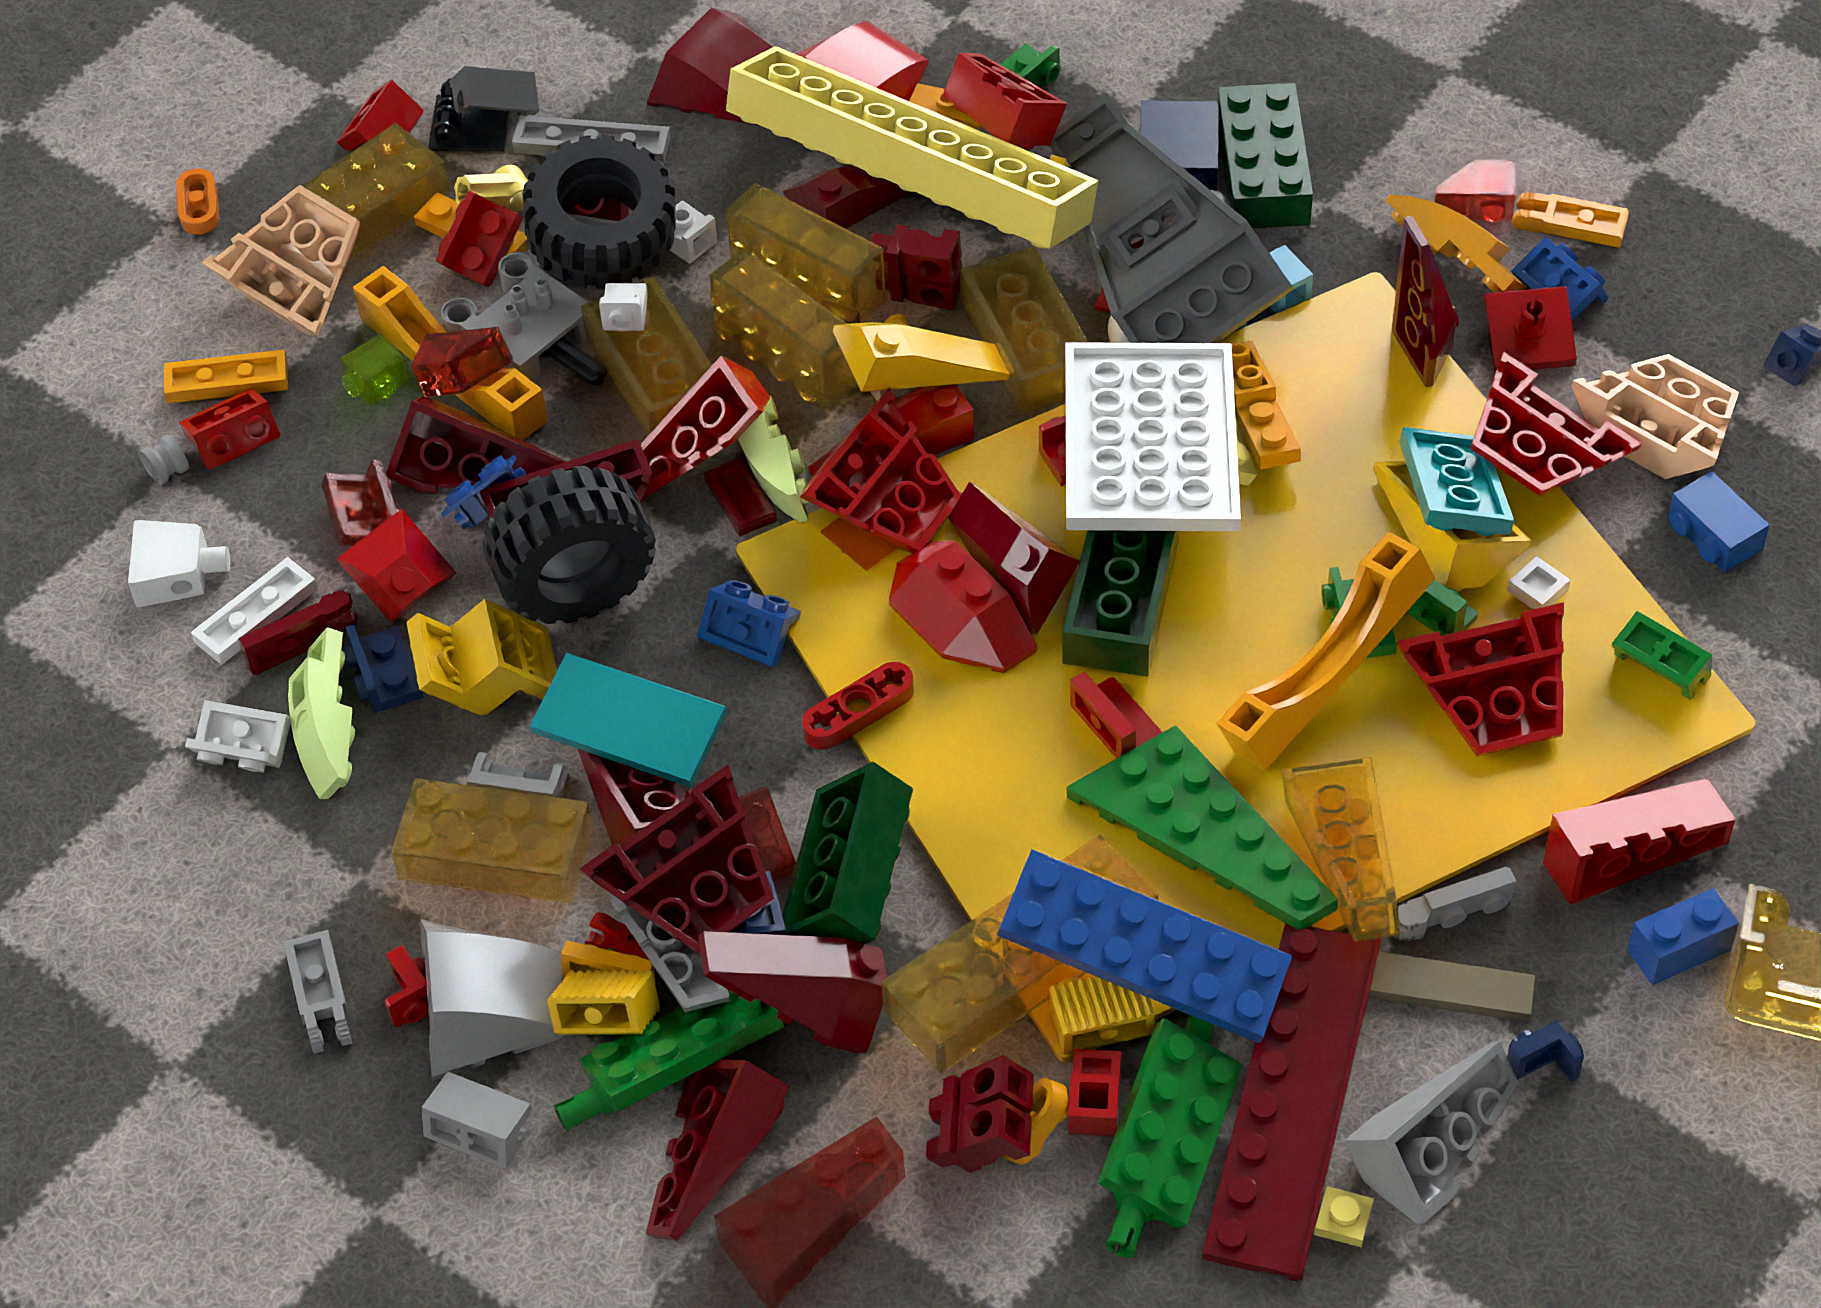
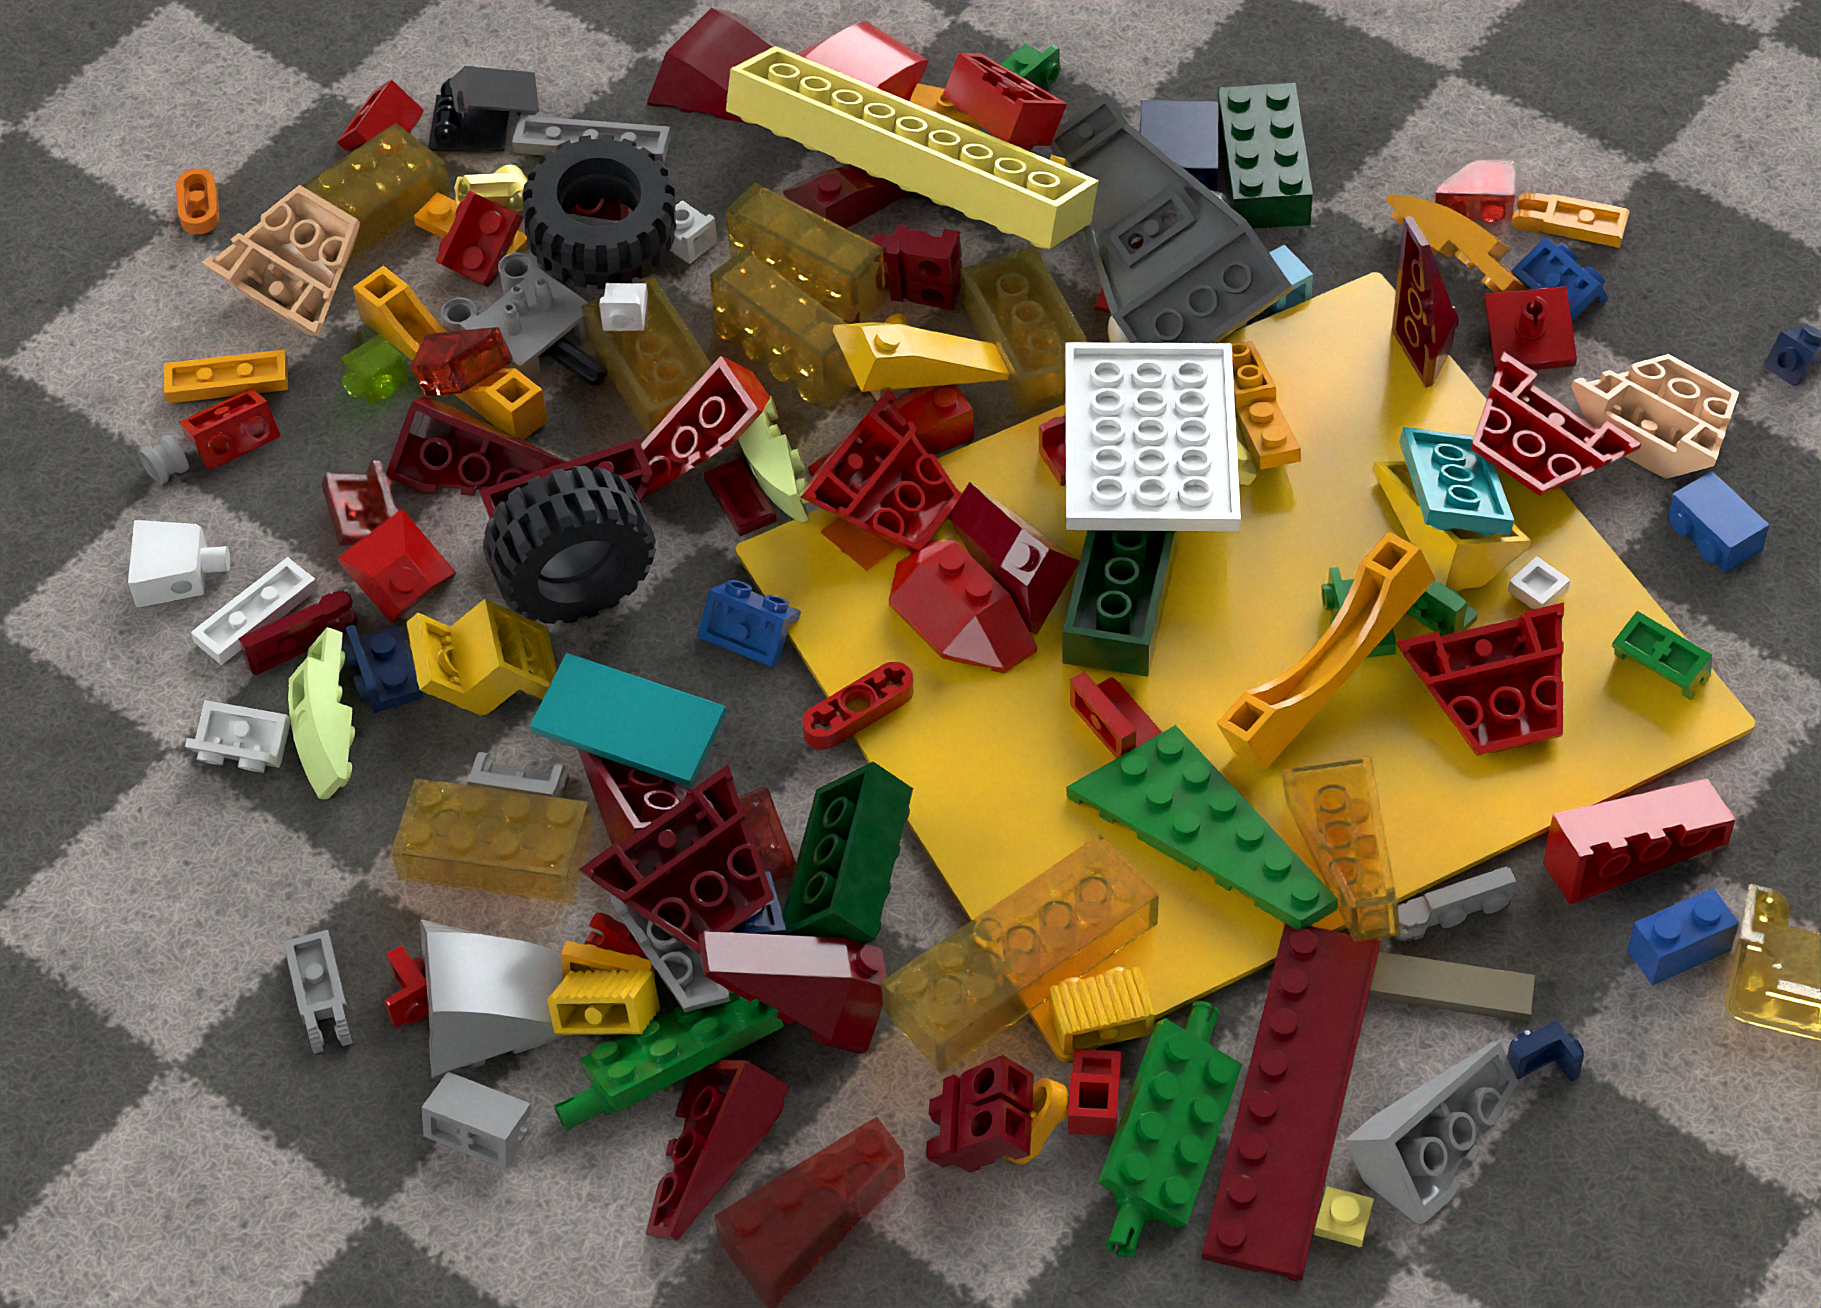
(464, 498): blue hinge -> none
(1145, 946): blue plate -> none

